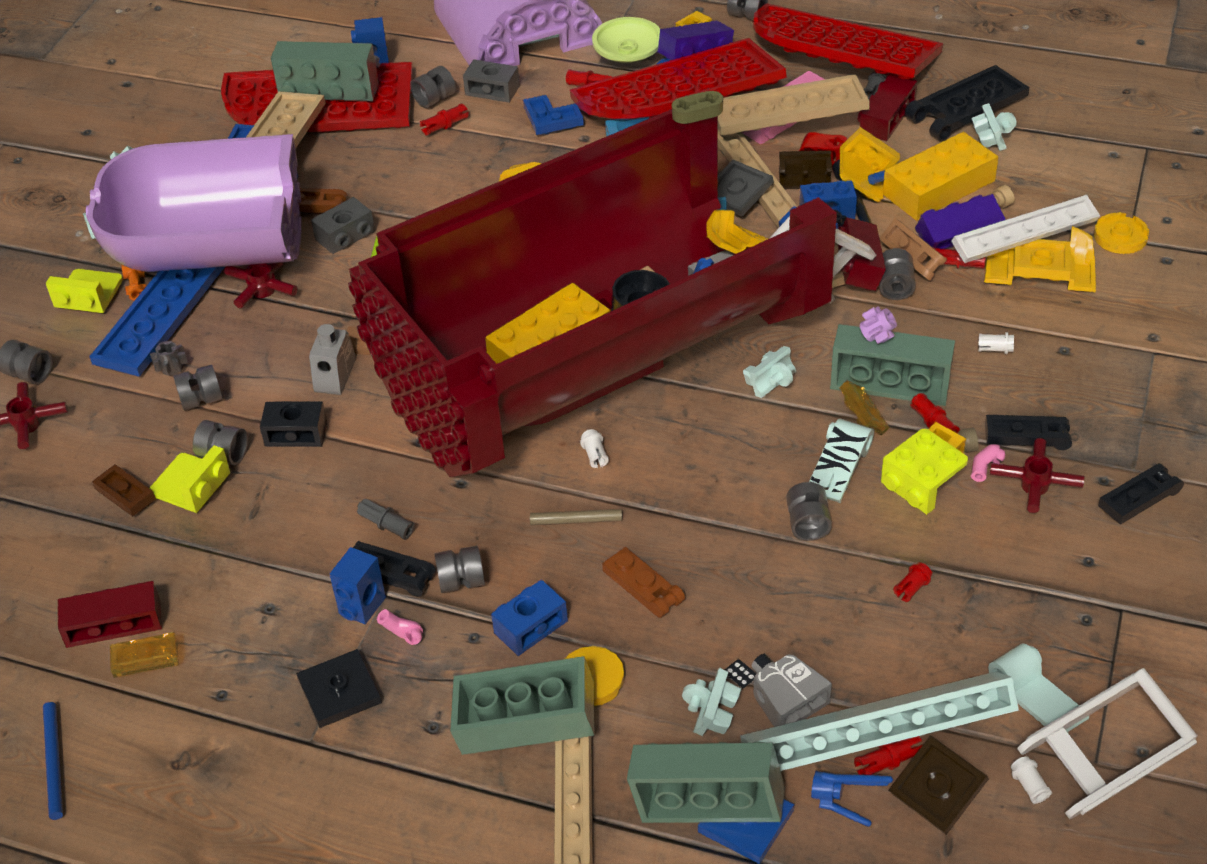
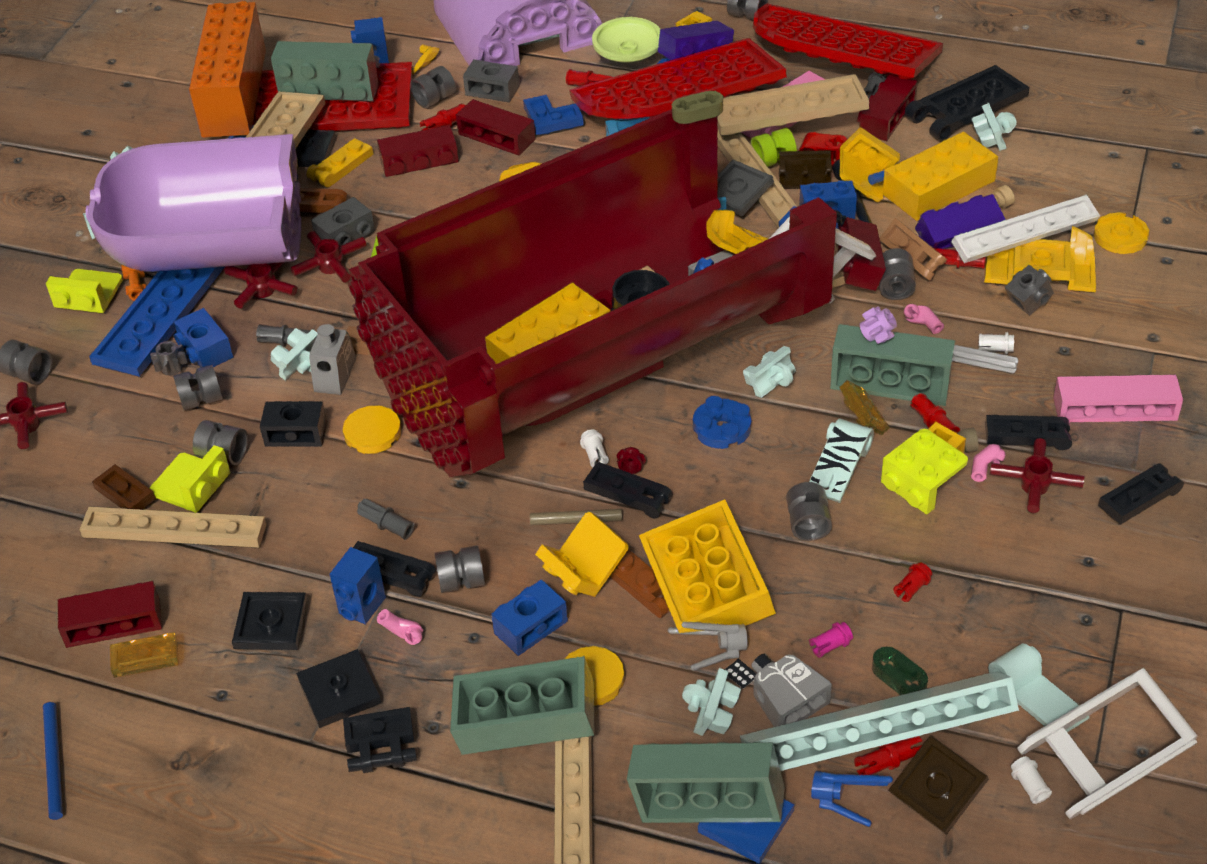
(173, 527): none -> tan plate
(202, 339): none -> blue brick
(228, 69): none -> orange brick
(270, 620): none -> black plate
(274, 334): none -> dark grey axle
(297, 357): none -> light aqua hips
(314, 147): none -> black plate
(328, 256): none -> dark red bar
(340, 163): none -> yellow plate
(371, 429): none -> yellow tile
(379, 731): none -> black plate
(417, 150): none -> dark red brick
(429, 54): none -> yellow bar
(495, 127): none -> dark red brick
(585, 557): none -> yellow bracket
(628, 489): none -> black plate
(630, 460): none -> dark red plate
(707, 569): none -> yellow slope
(716, 410): none -> blue plate
(730, 637): none -> light grey plant
(769, 146): none -> lime wheel
(838, 635): none -> dark pink pin
(901, 671): none -> clear green beam
(924, 316): none -> bright pink arm
(985, 359): none -> light grey axle
(1030, 289): none -> flat silver brick
(1118, 398): none -> bright pink brick

